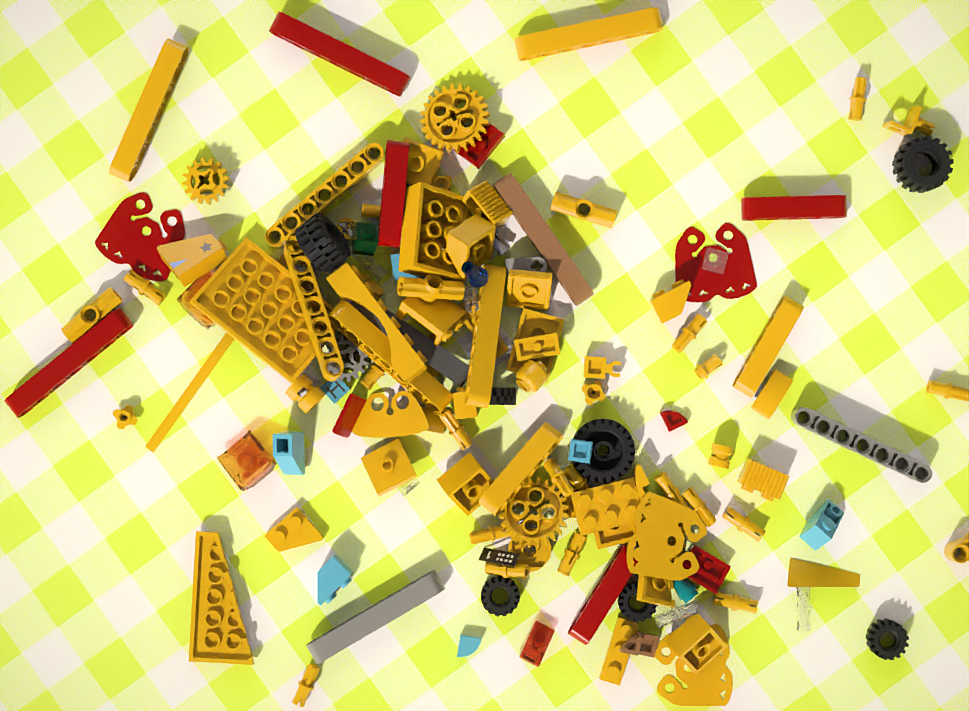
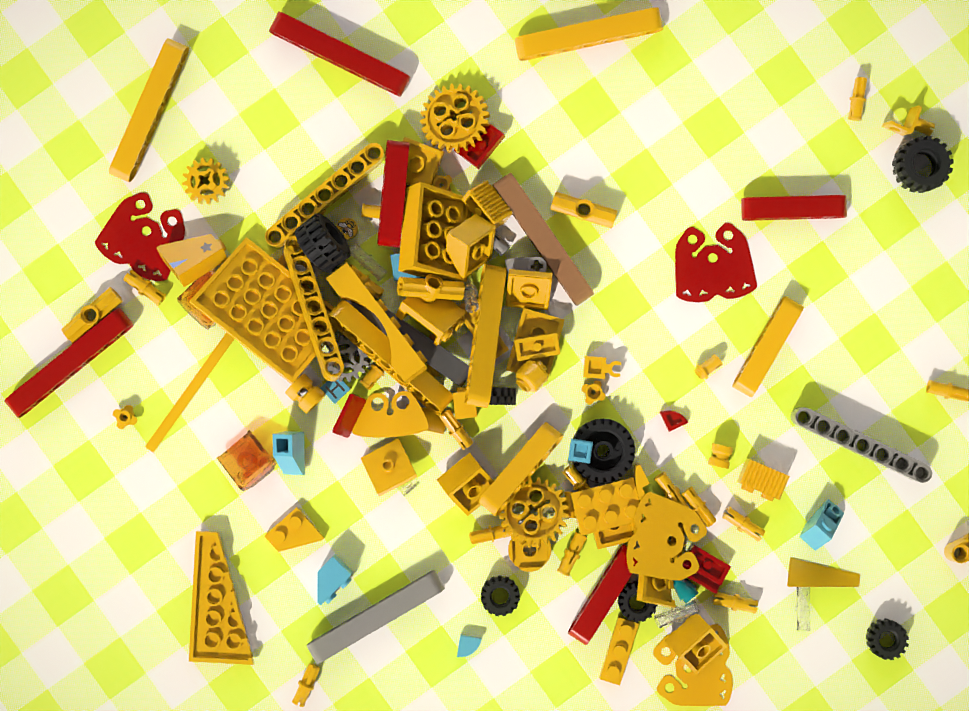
(365, 238): dark green brick -> none
(475, 274): clear blue cone -> none
(499, 556): black sticker -> none
(507, 571): yellow pin -> none
(536, 643): clear red slope -> none
(558, 476): yellow axle -> none
(641, 644): medium nougat slope -> none
(671, 303): yellow slope -> none
(689, 333): yellow axle -> none
(714, 260): clear plate -> none
(772, 394): yellow slope -> none

